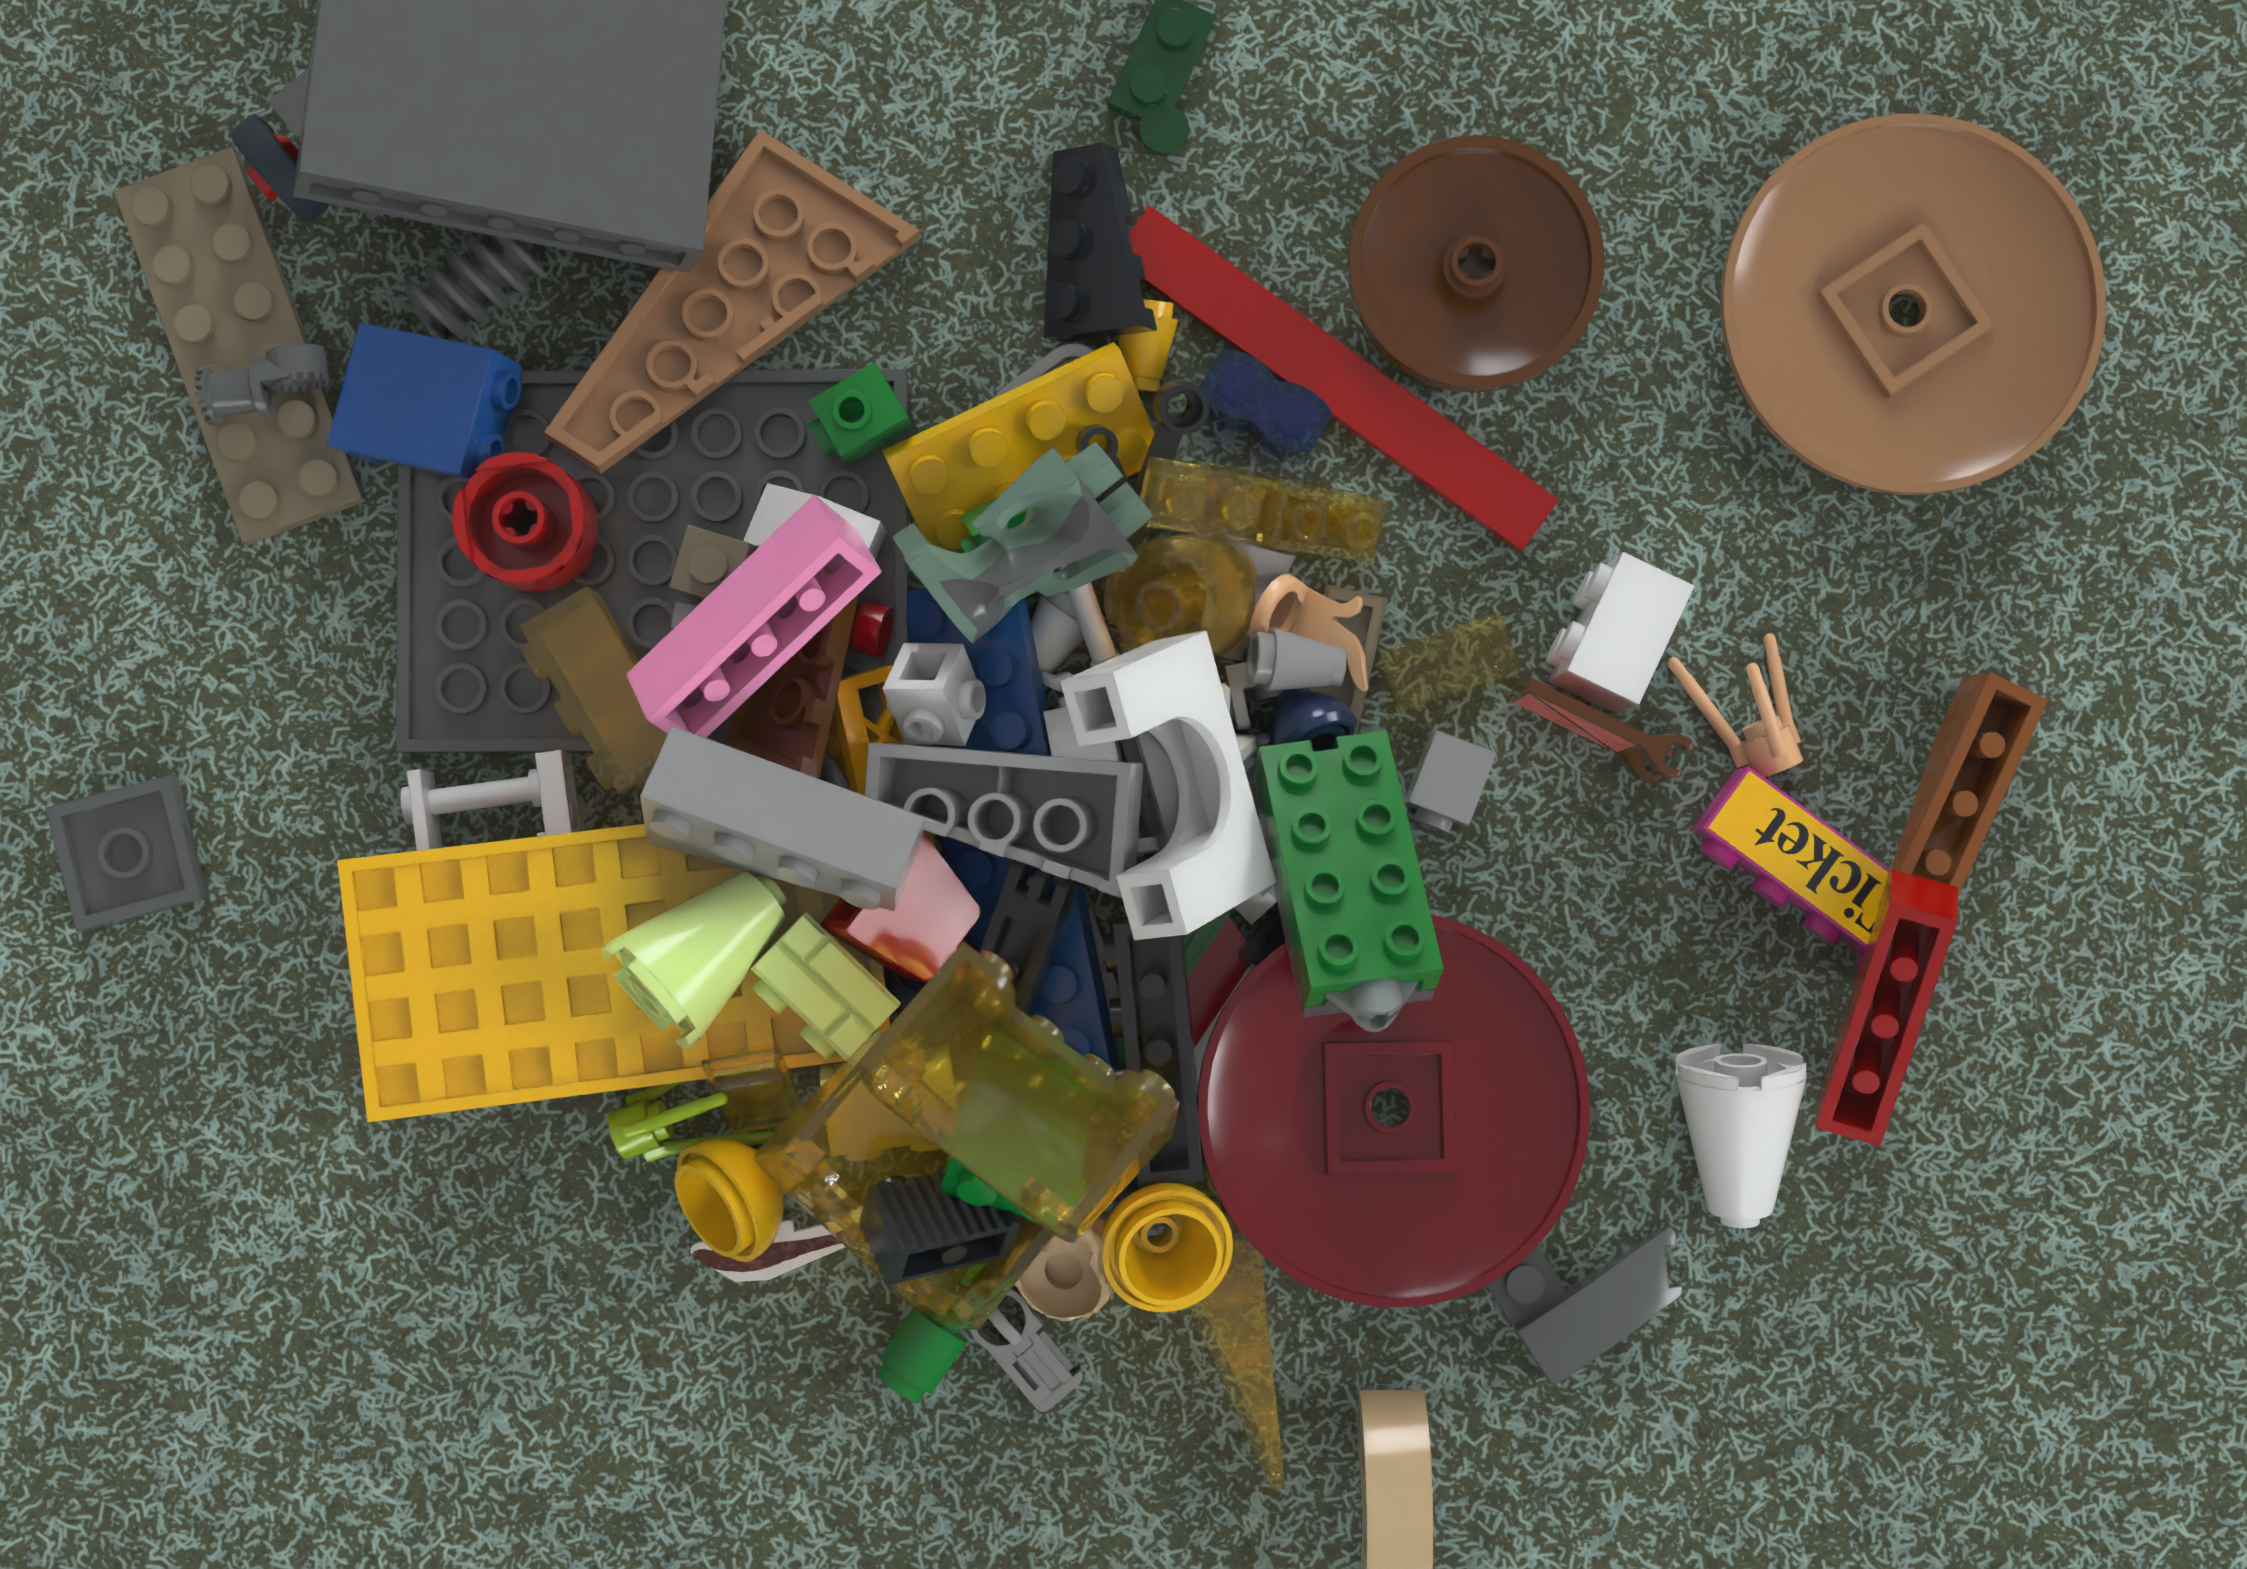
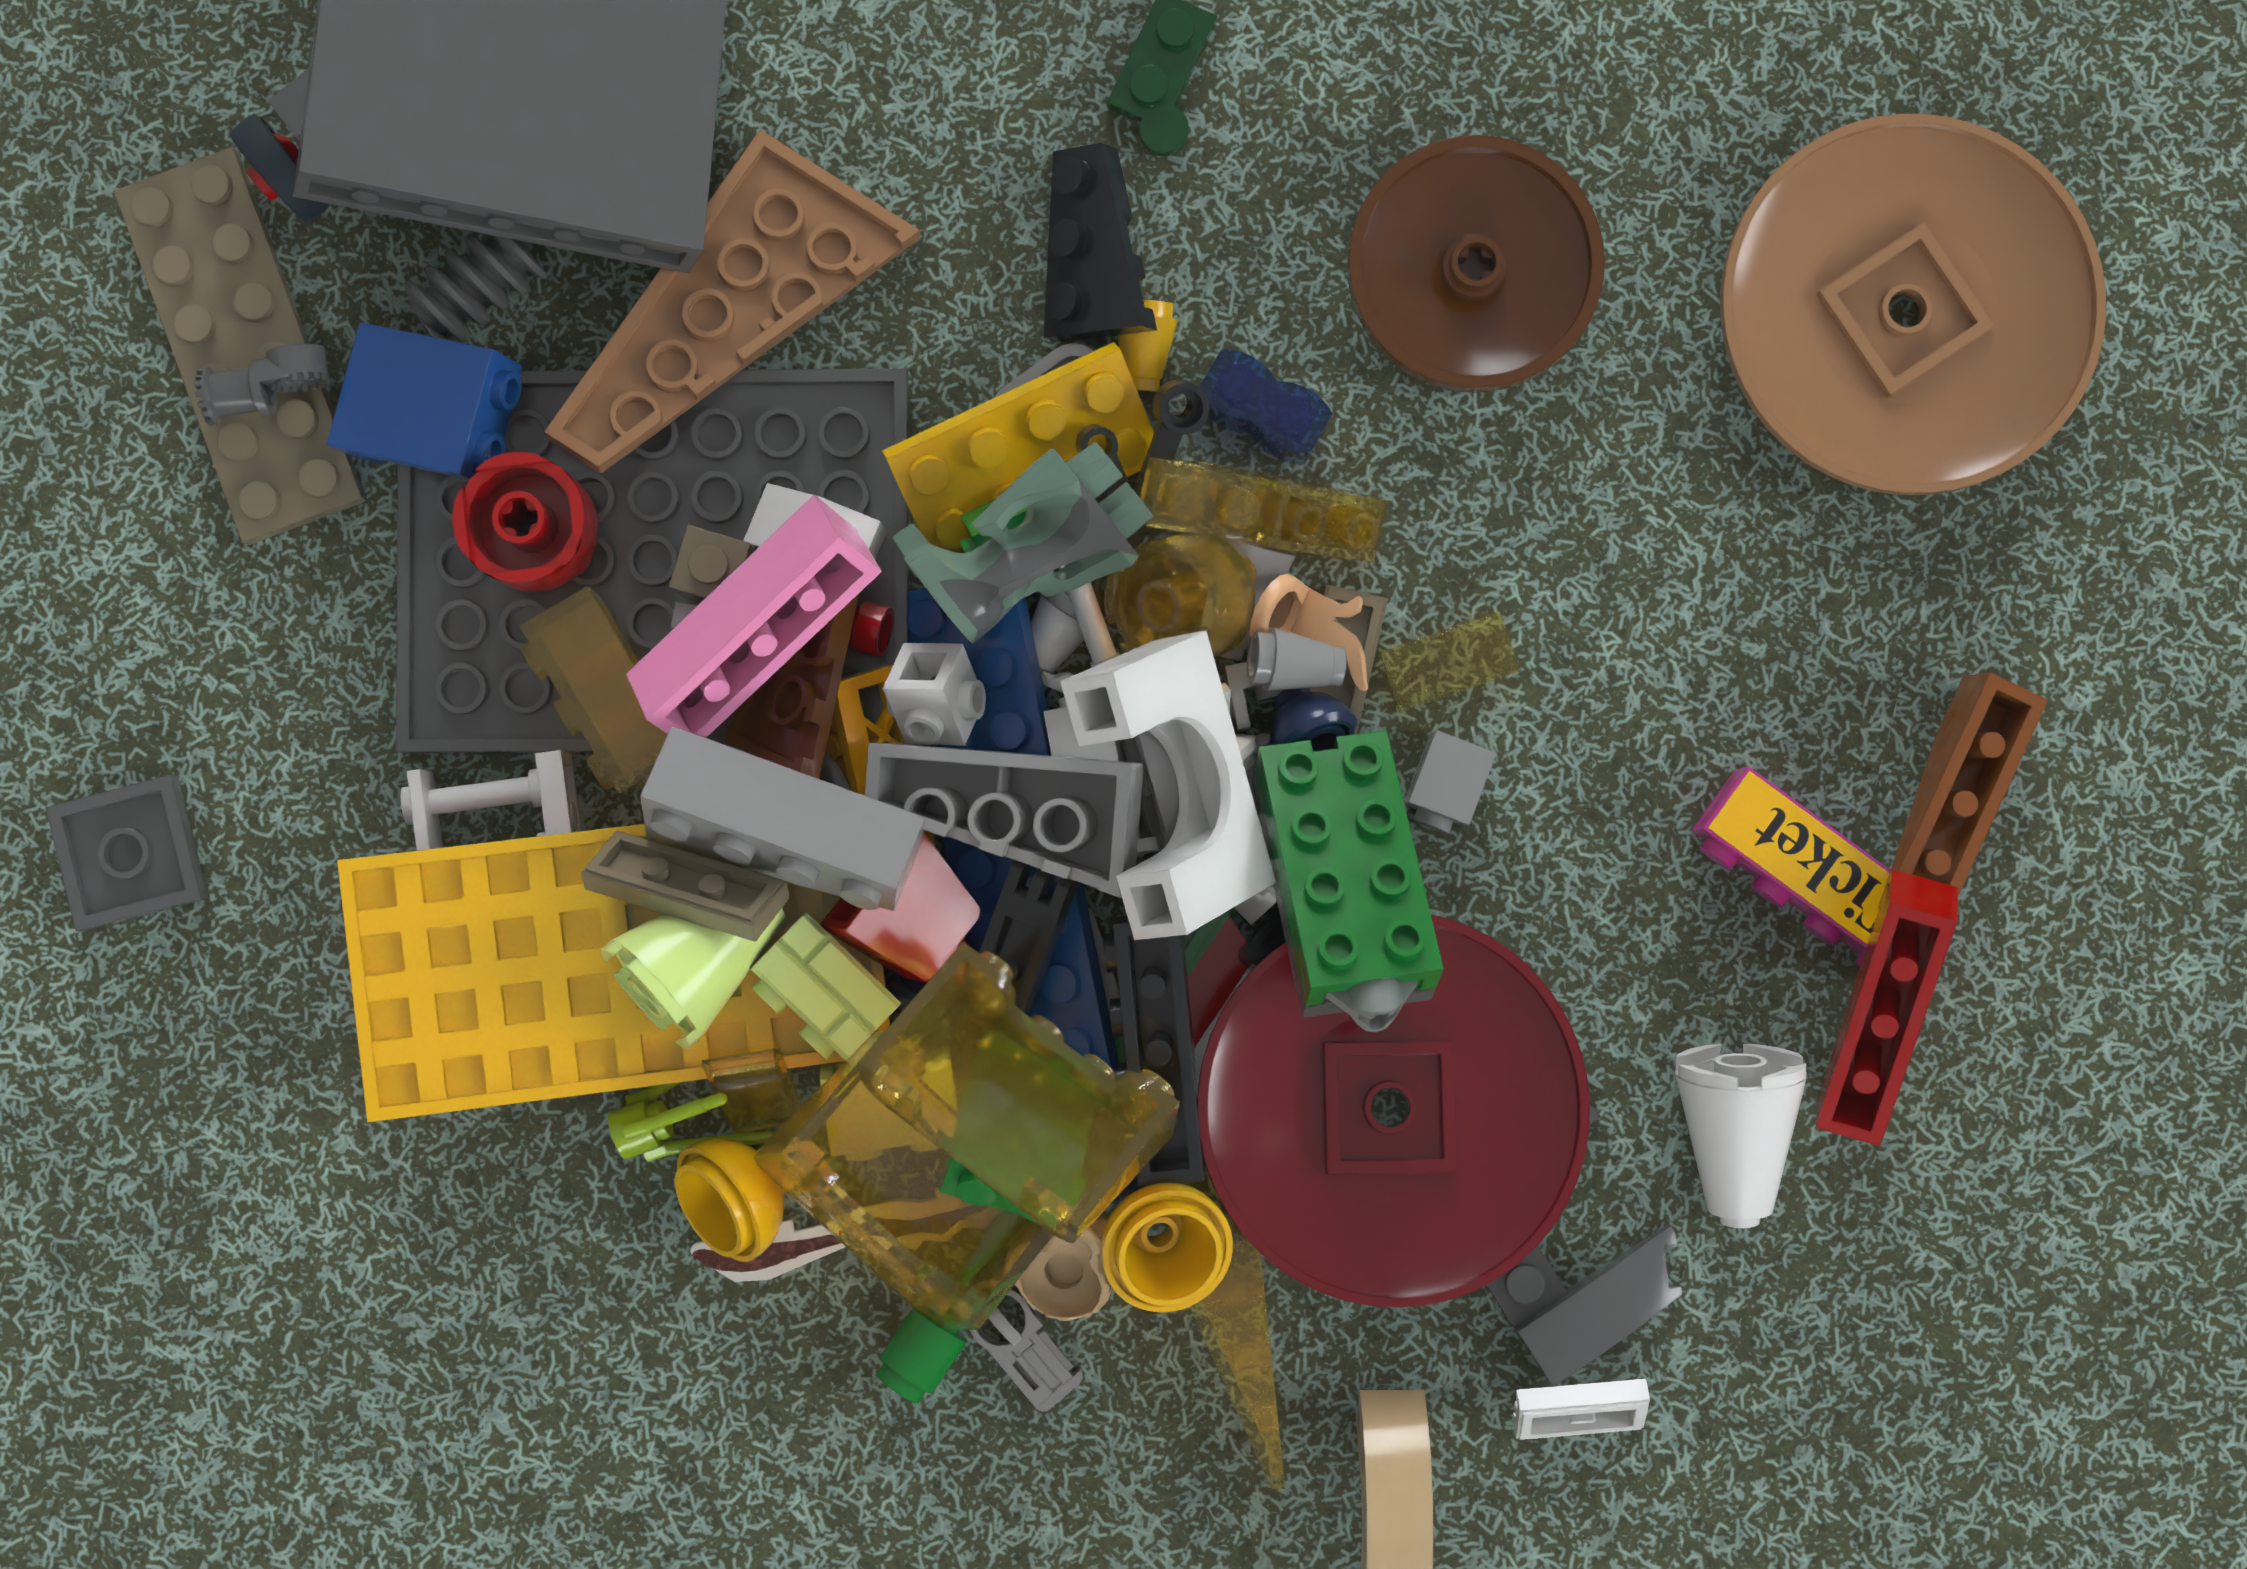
(686, 885): none -> dark tan tile
(858, 416): green brick -> none
(928, 1232): black brick -> none
(1353, 389): red tile -> none
(1580, 1409): none -> white tile
(1603, 730): reddish brown flag -> none
(1619, 632): white brick -> none
(1769, 742): light nougat plant -> none

